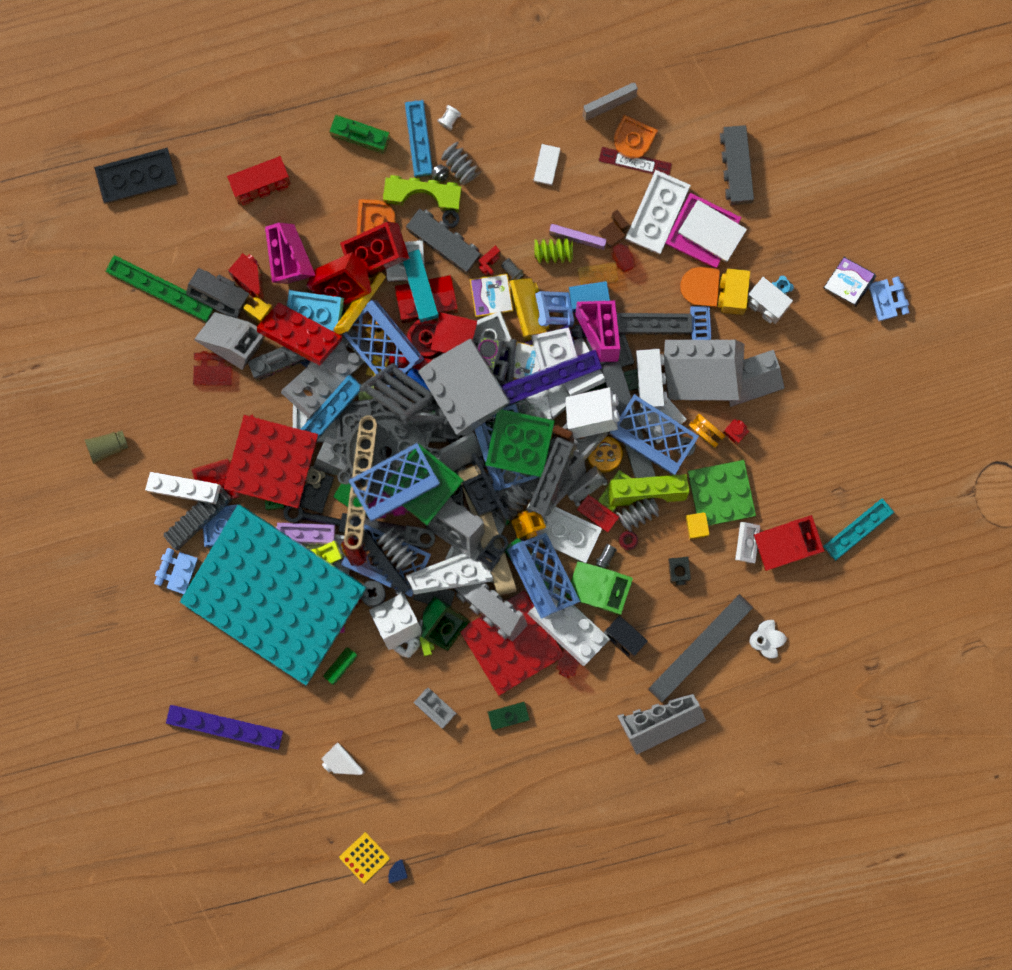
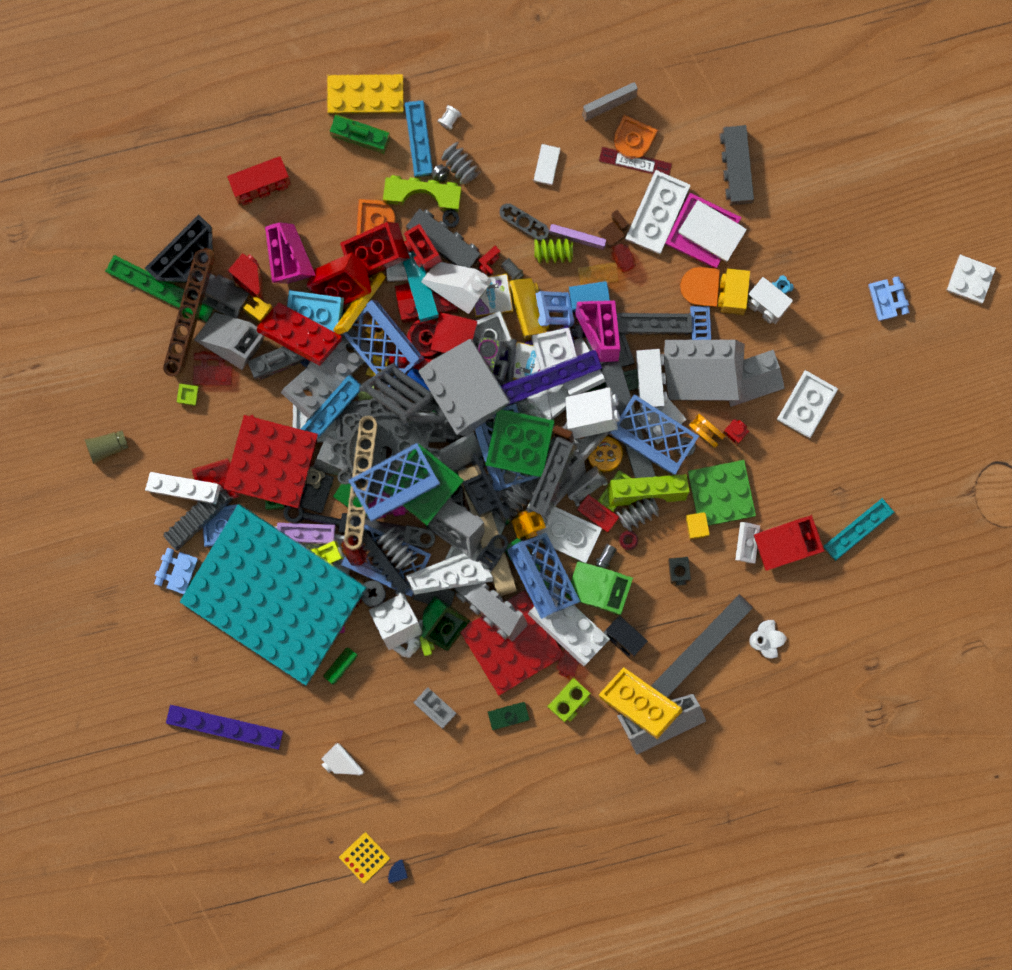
(135, 176): black plate -> none
(176, 258): none -> black wedge
(187, 394): none -> lime plate
(195, 305): none -> reddish brown beam
(365, 94): none -> yellow plate
(422, 247): none -> red brick
(457, 284): none -> white slope
(514, 211): none -> dark grey beam
(565, 697): none -> lime brick
(640, 703): none -> yellow plate
(807, 404): none -> white tile
(849, 281): tile -> none
(970, 279): none -> white plate

